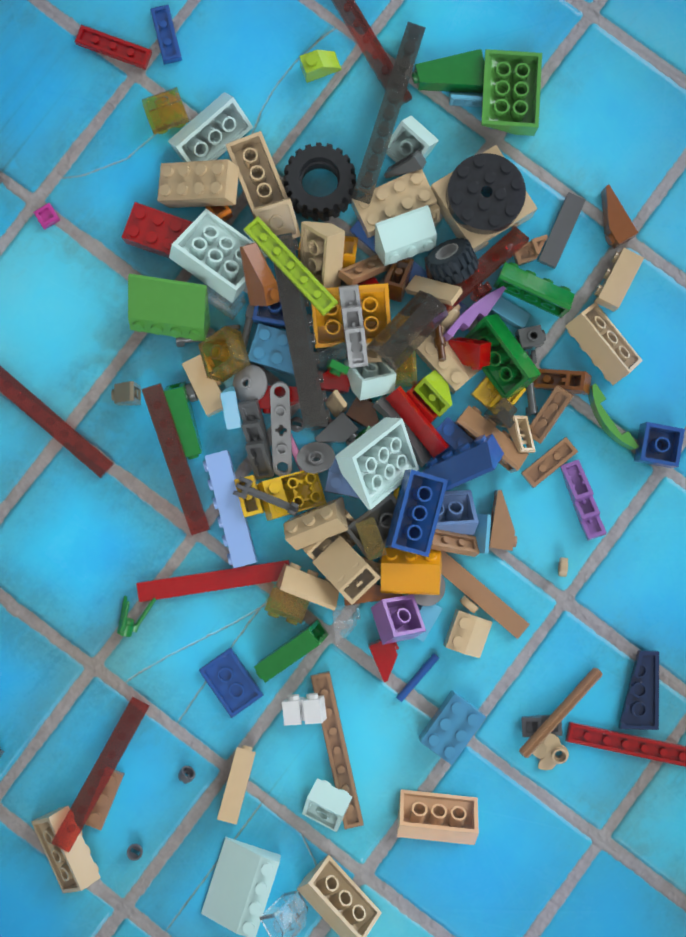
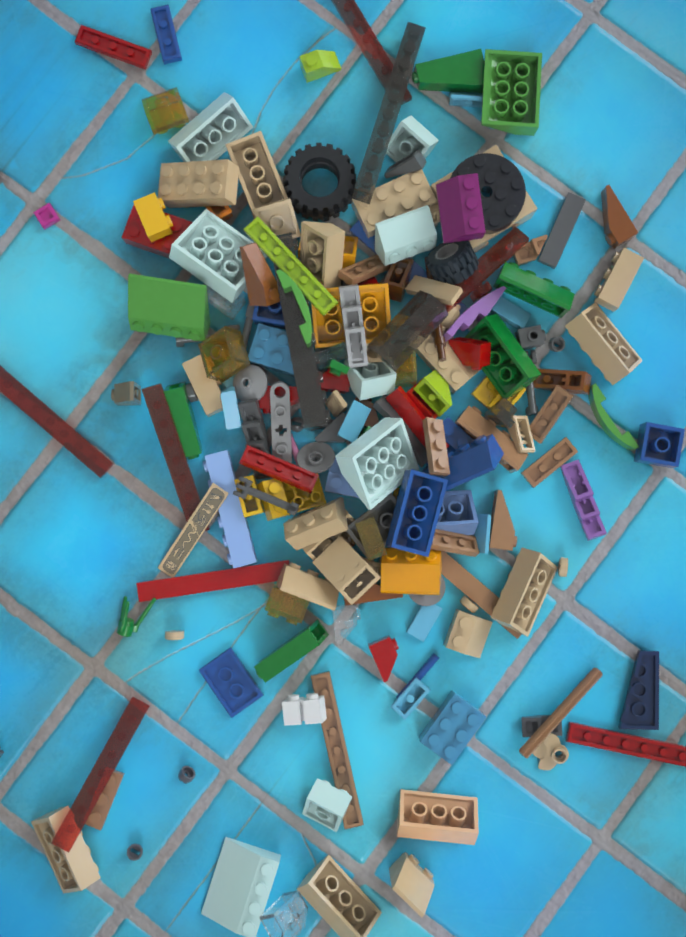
(152, 216): none -> yellow brick
(174, 635): none -> tan tile
(193, 530): none -> sticker
(236, 785): tan slope -> none
(279, 469): none -> red tile
(289, 285): none -> bright green slope
(354, 421): none -> medium azure slope
(398, 619): medium lavender brick -> none
(410, 698): none -> medium azure slope
(412, 882): none -> tan slope
(436, 447): none -> medium nougat plate
(460, 208): none -> magenta slope
(524, 591): none -> tan slope
(556, 340): none -> dark grey hinge

